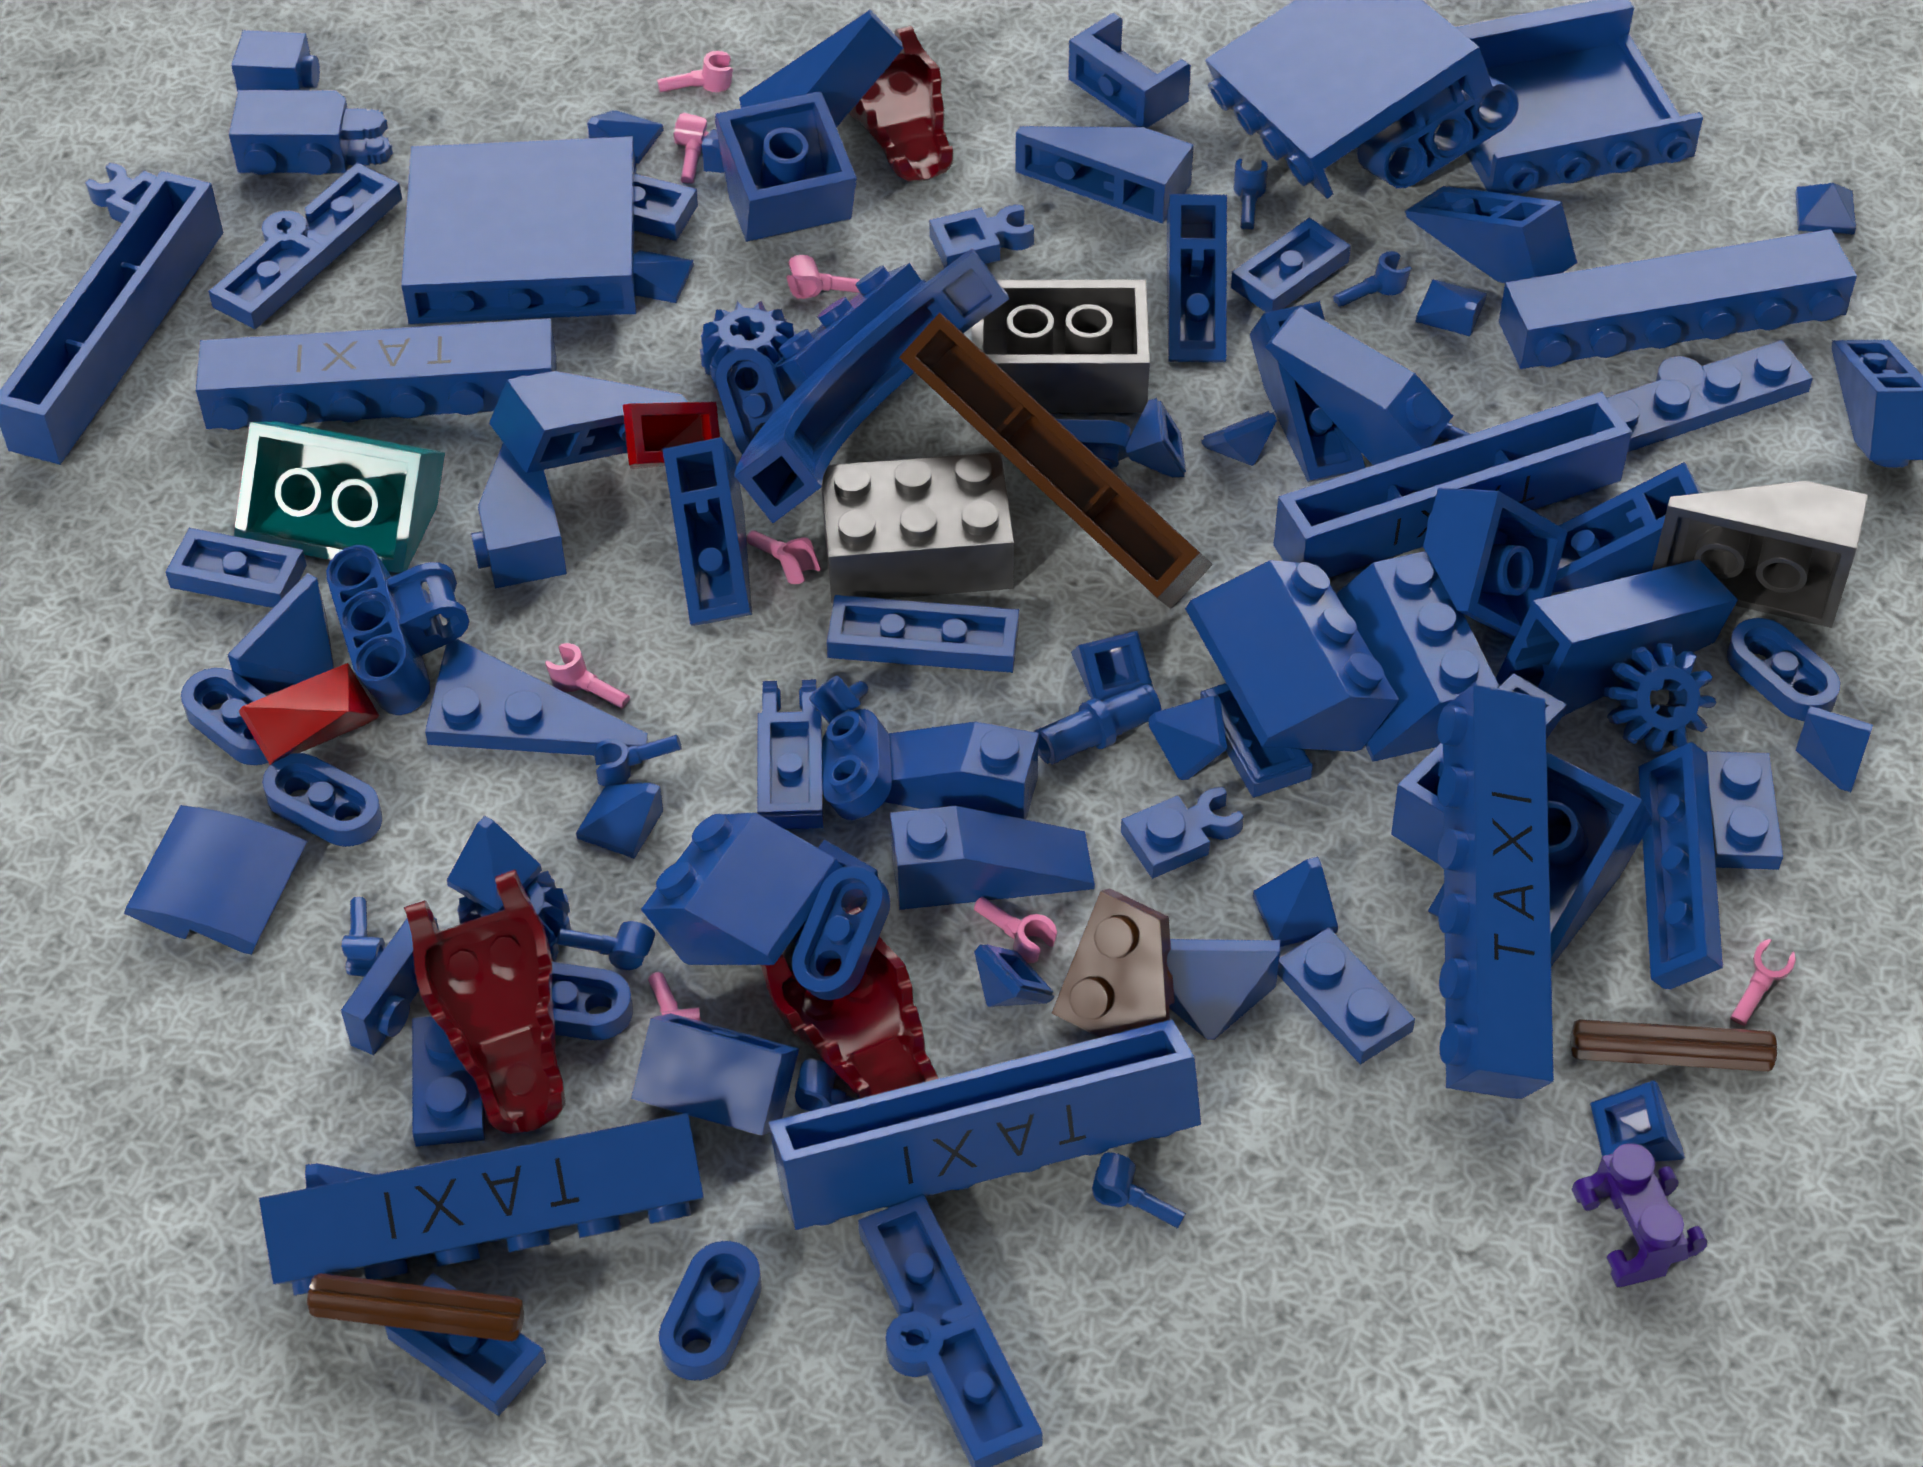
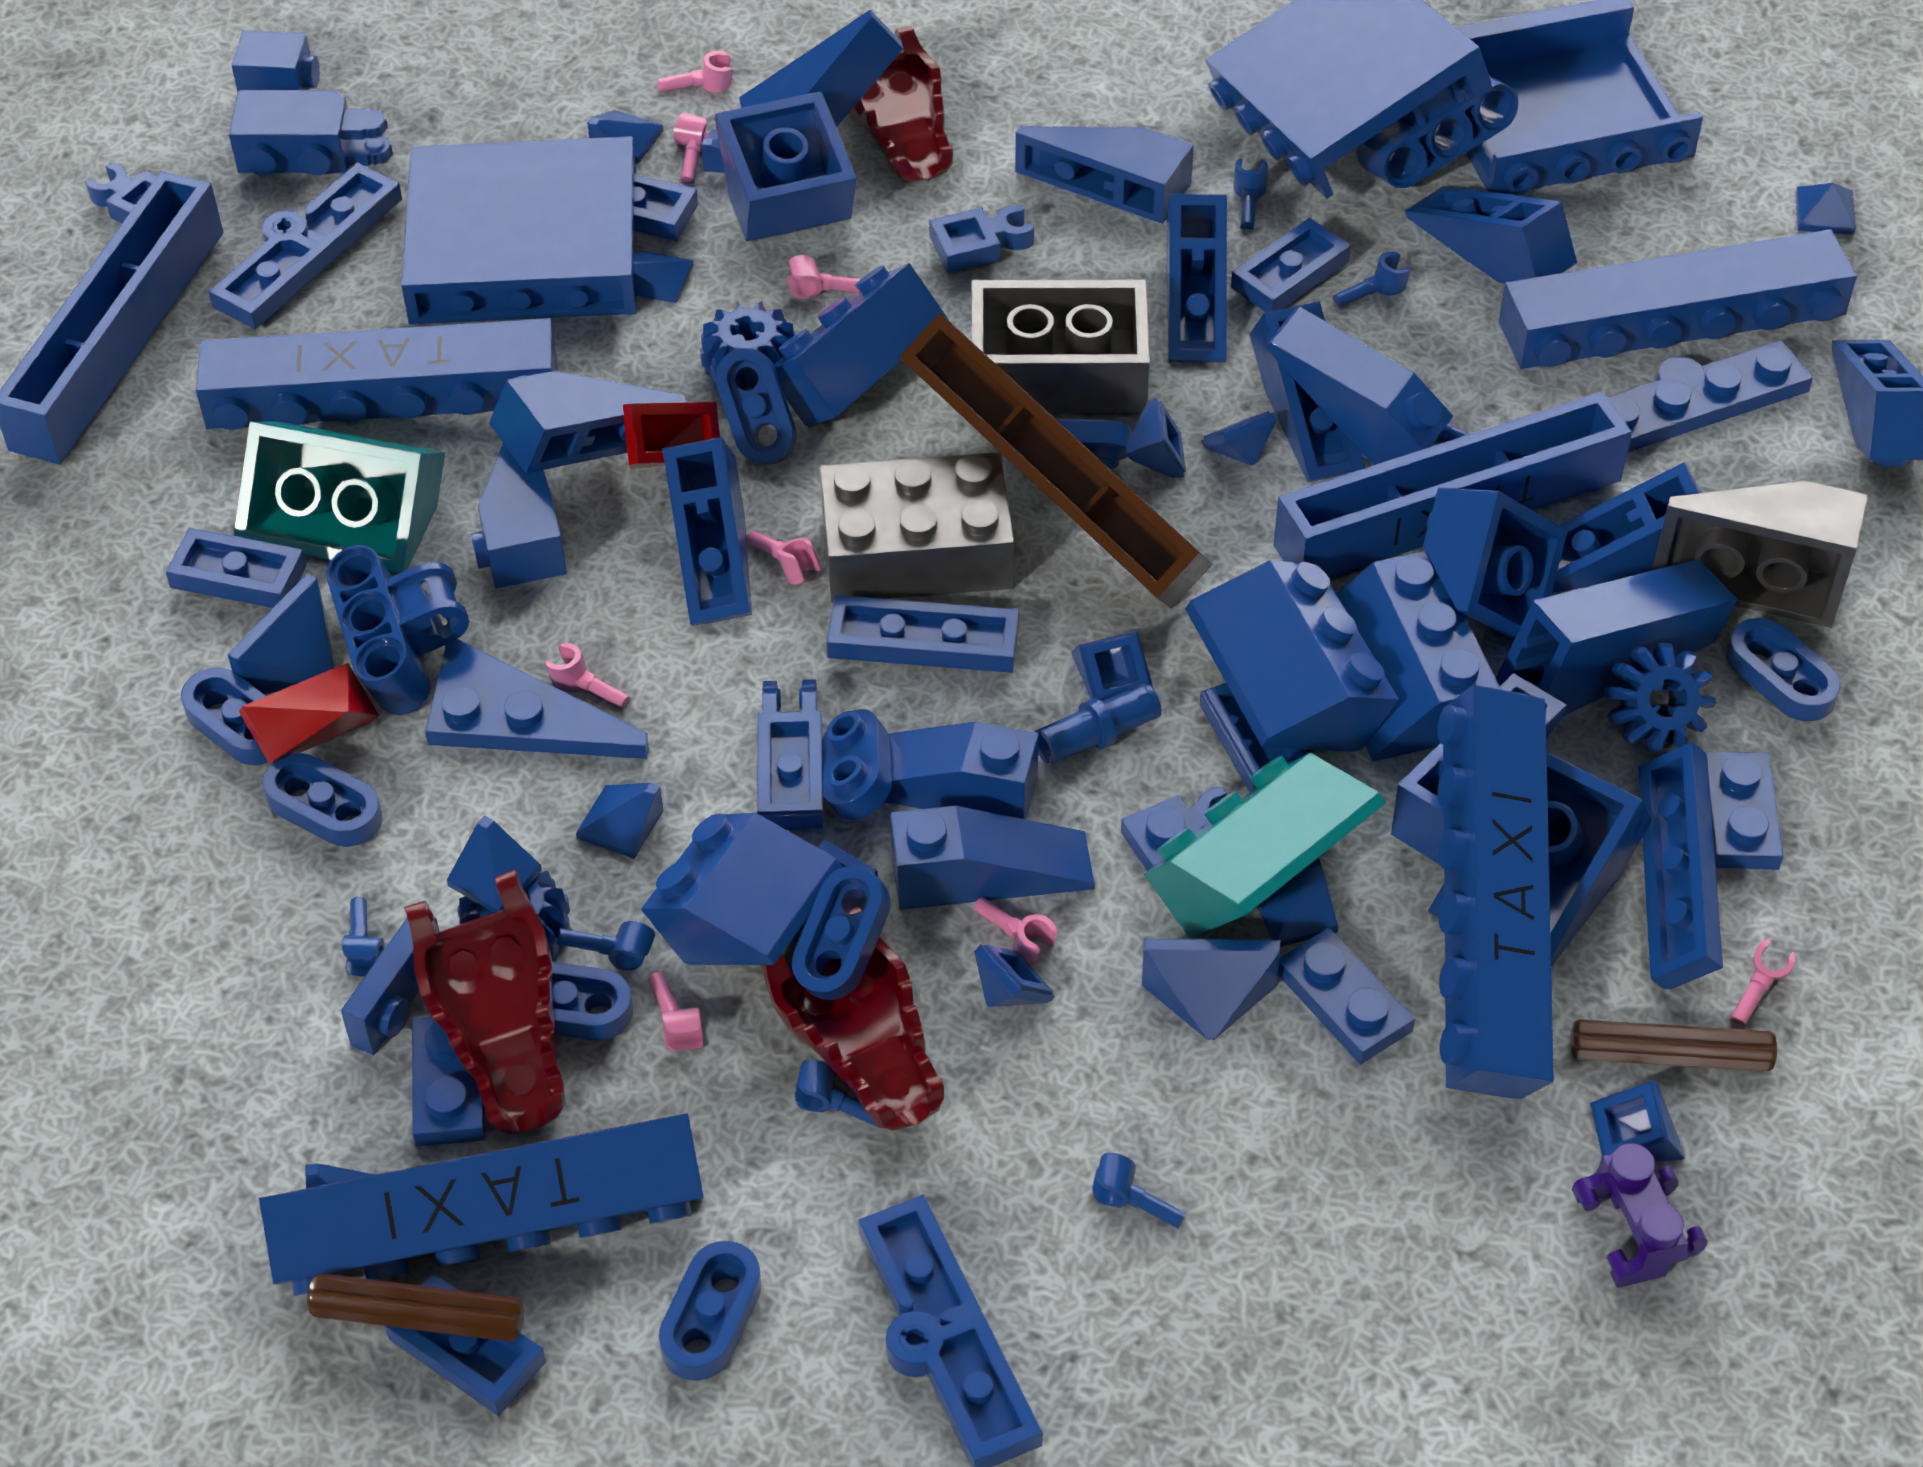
(216, 877): blue slope -> none
(624, 757): blue hand -> none
(714, 1073): blue panel -> none
(804, 434): blue arch -> none
(836, 697): blue hand -> none
(985, 1124): blue brick -> none
(1119, 969): wing -> none
(1123, 81): blue panel -> none
(1190, 734): blue slope -> none
(1258, 841): none -> slope
(1451, 307): blue slope -> none
(1834, 745): blue slope -> none

